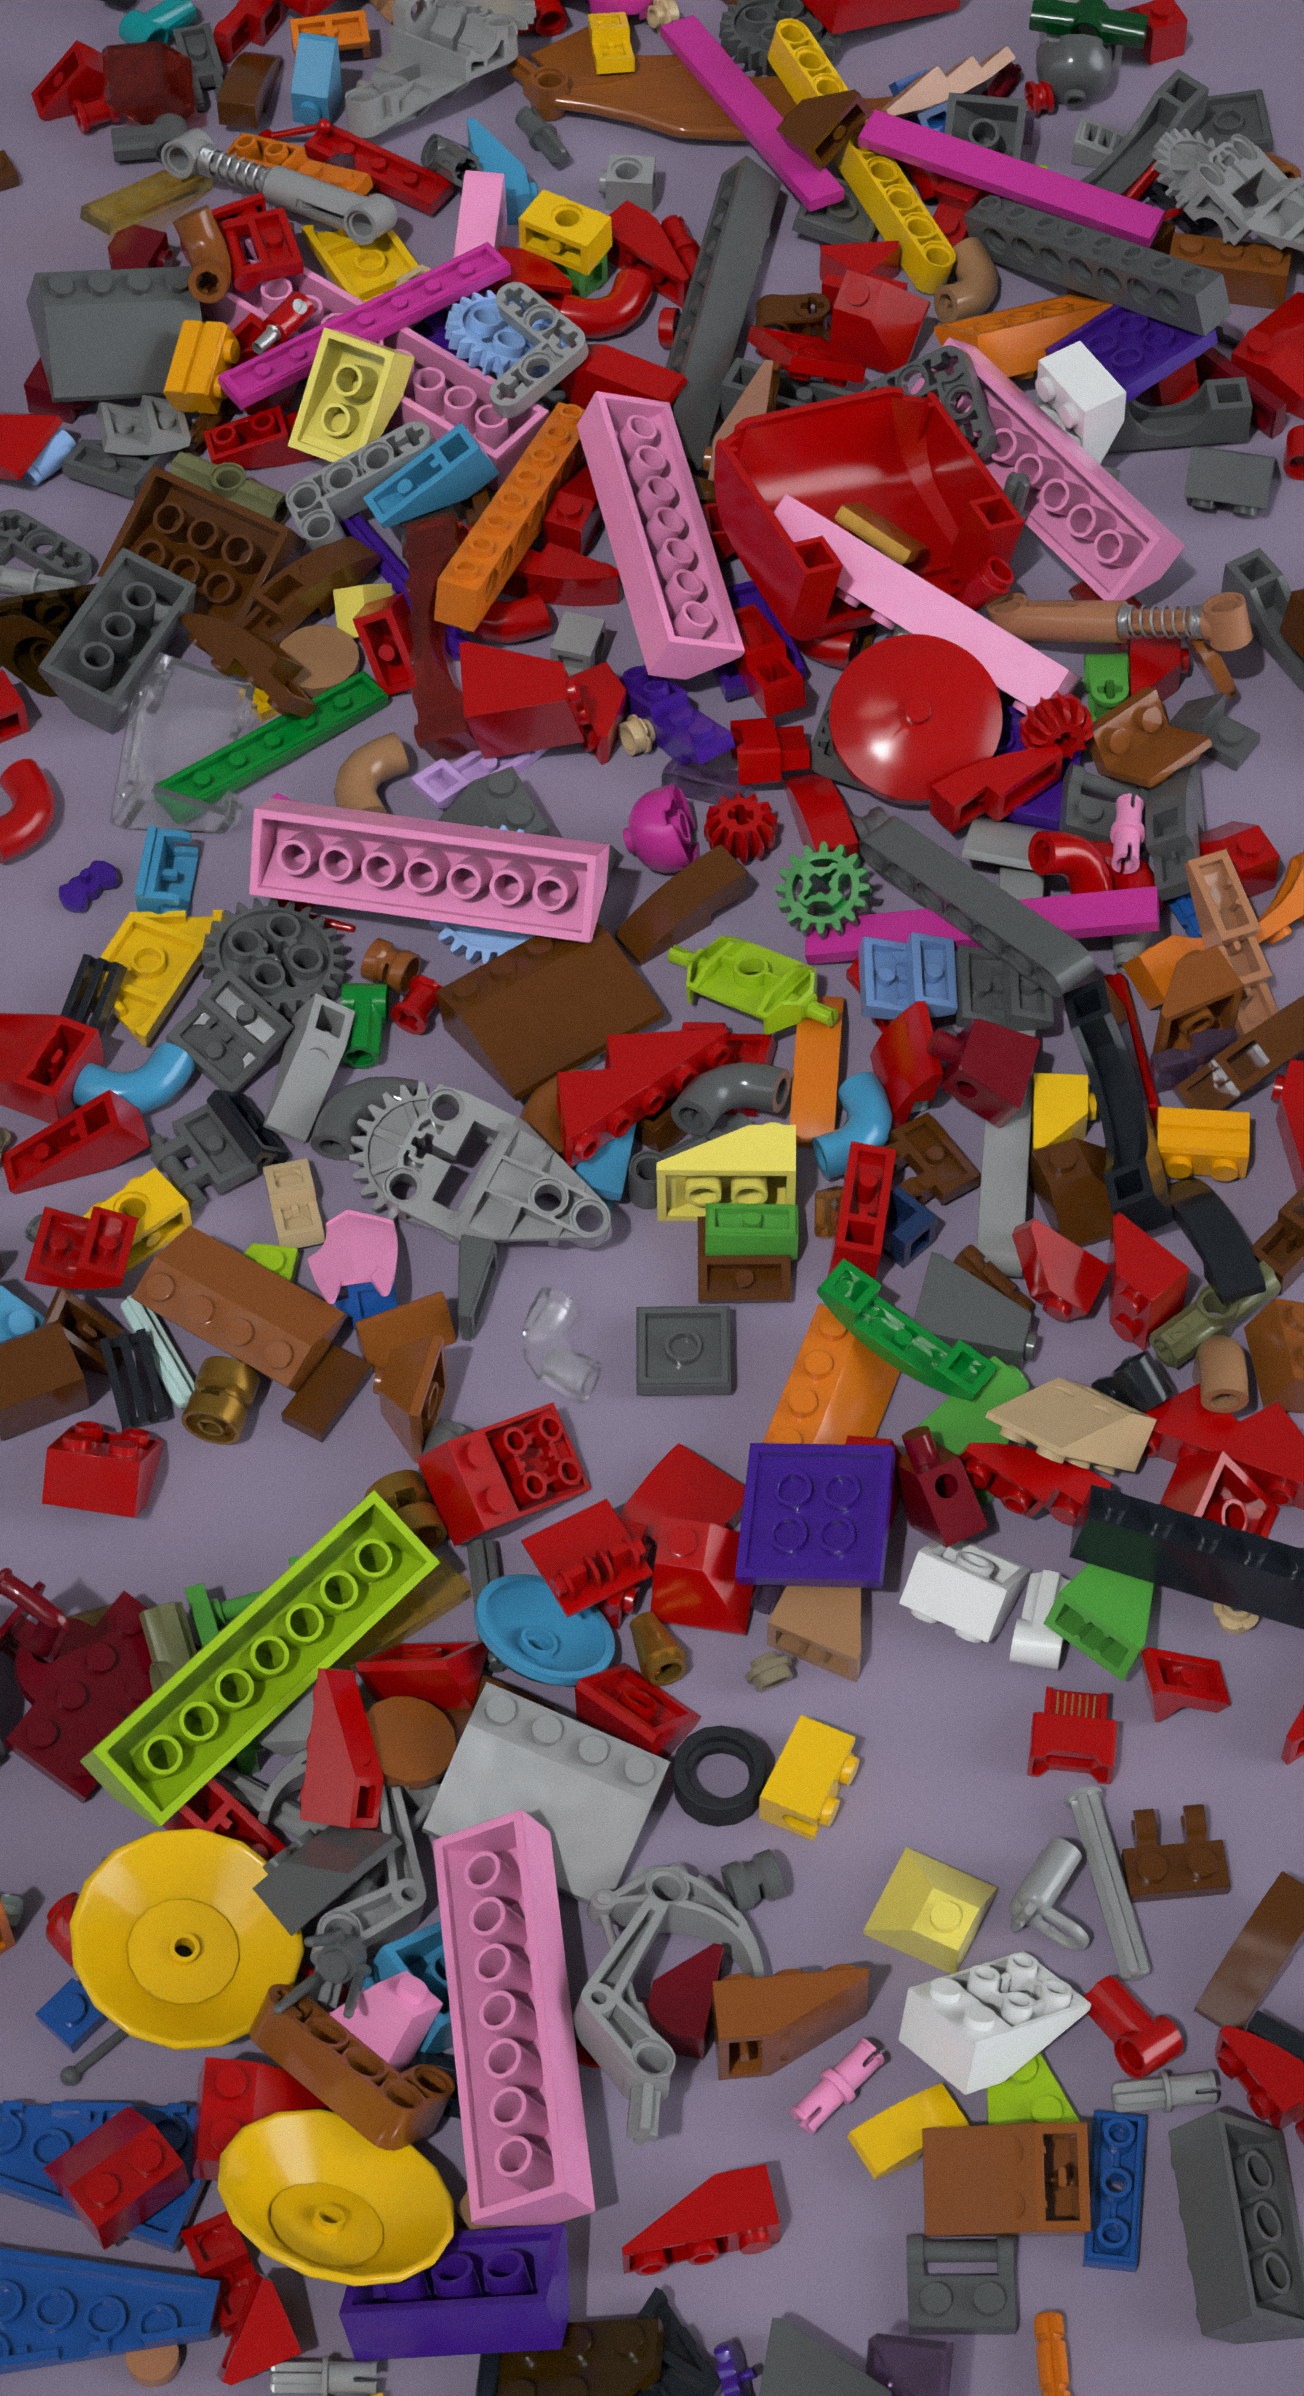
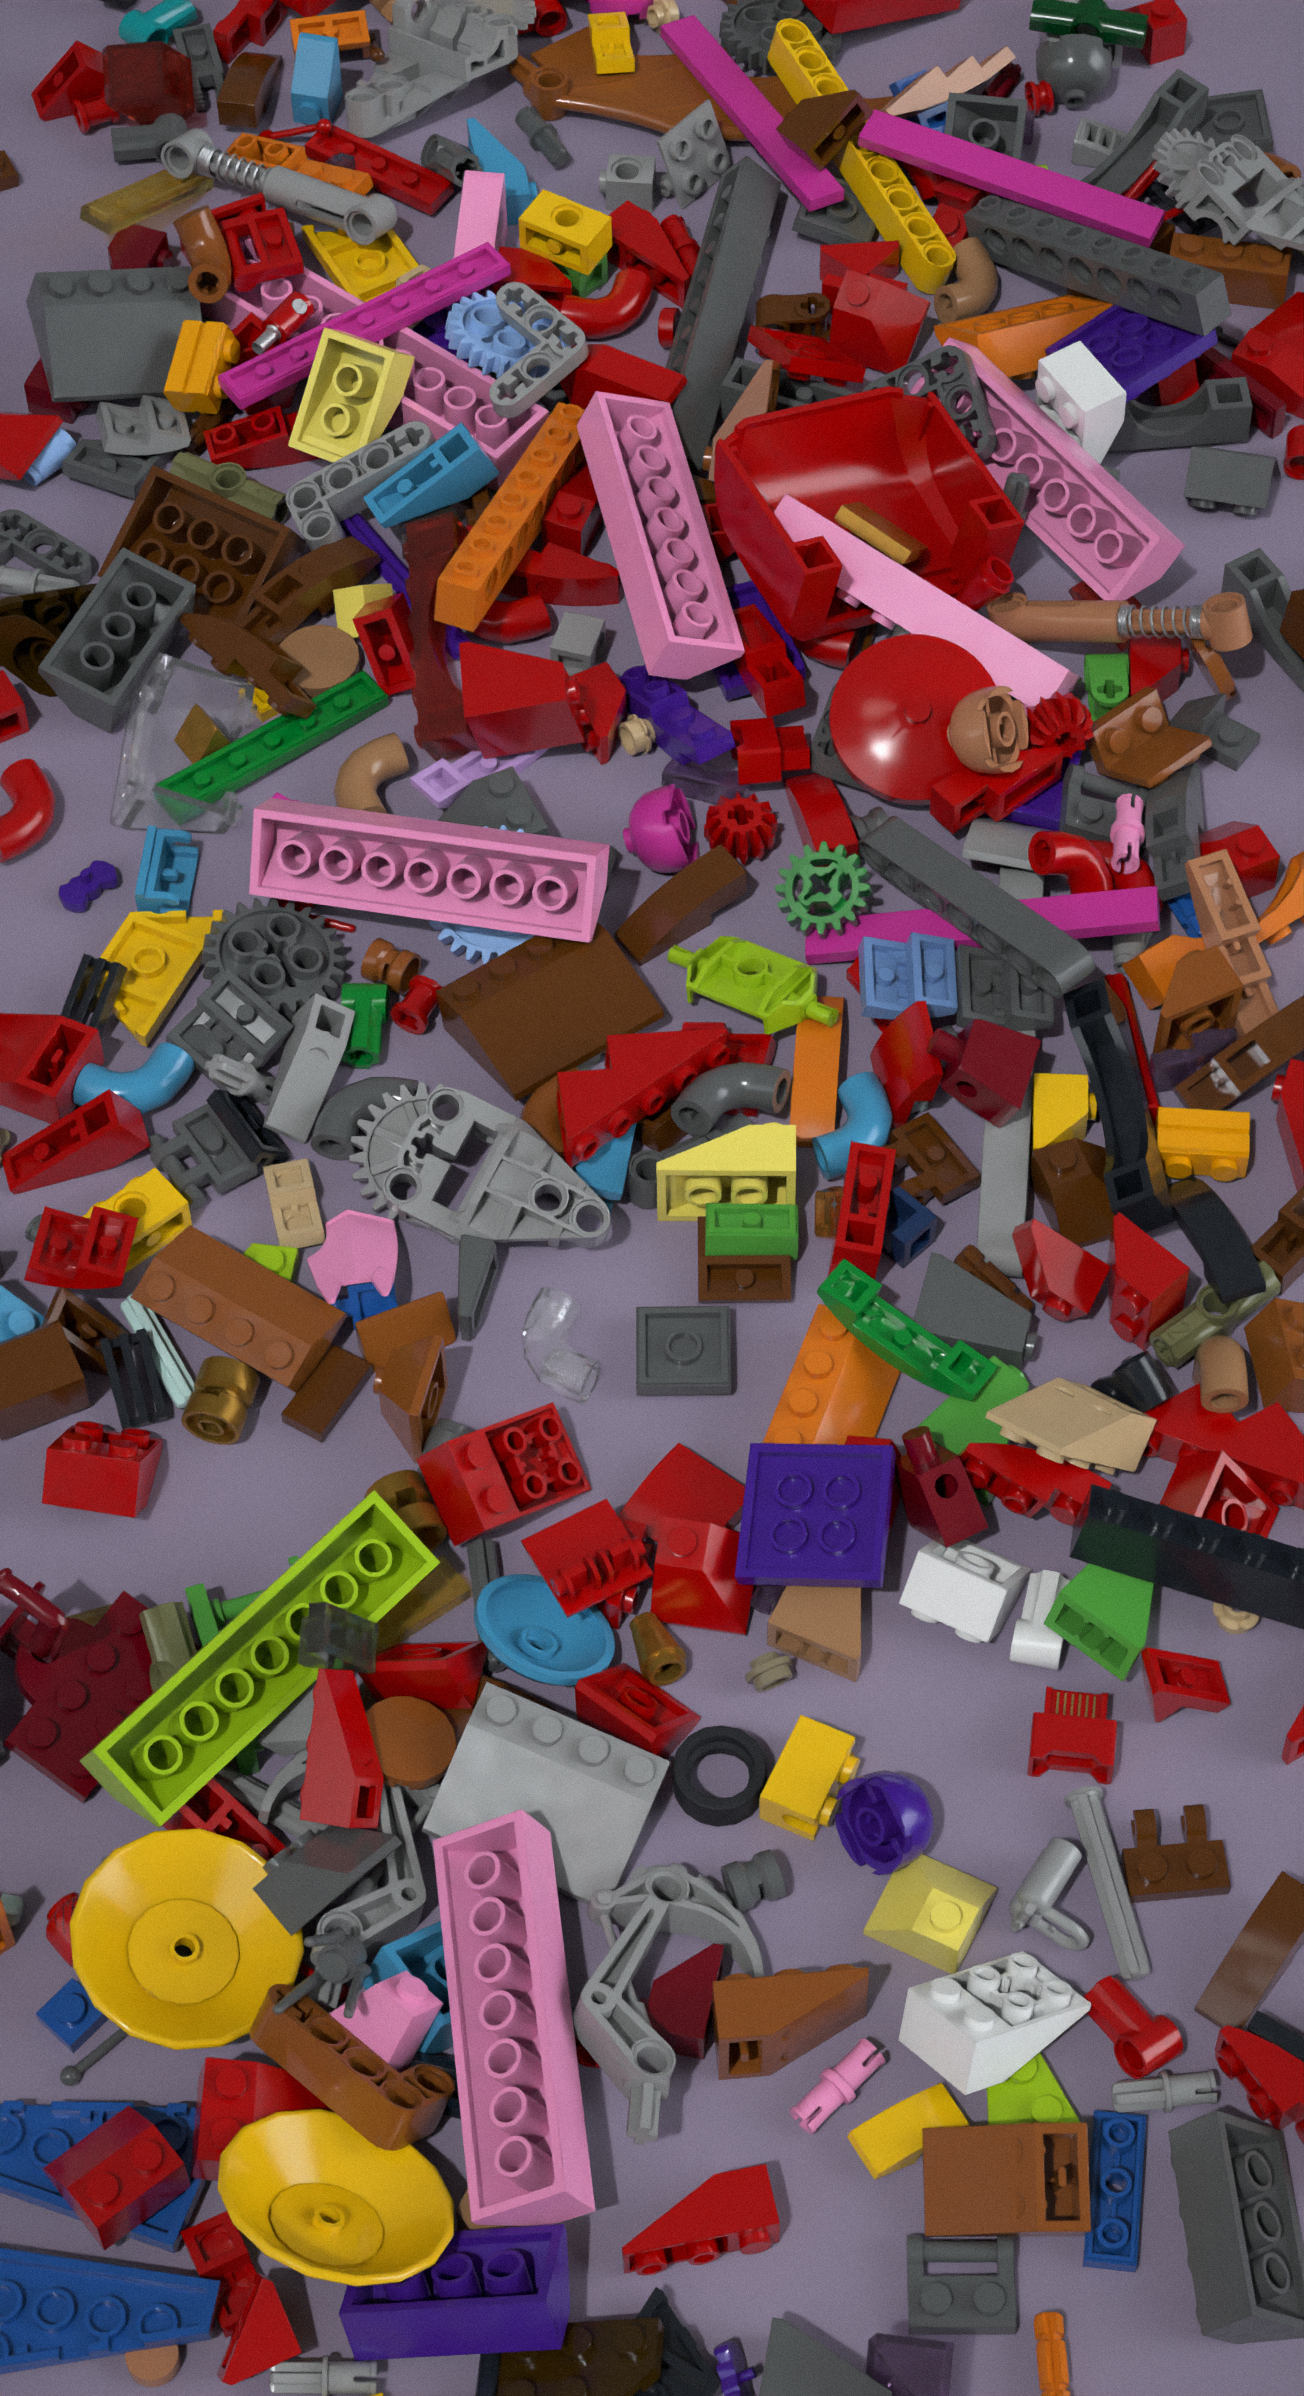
(199, 735): none -> pearl gold slope
(240, 1078): none -> light grey axle
(337, 1639): none -> clear smoke slope
(376, 55): none -> reddish brown hinge
(693, 155): none -> light grey hinge
(884, 1821): none -> dark purple cylinder
(989, 730): none -> nougat cylinder

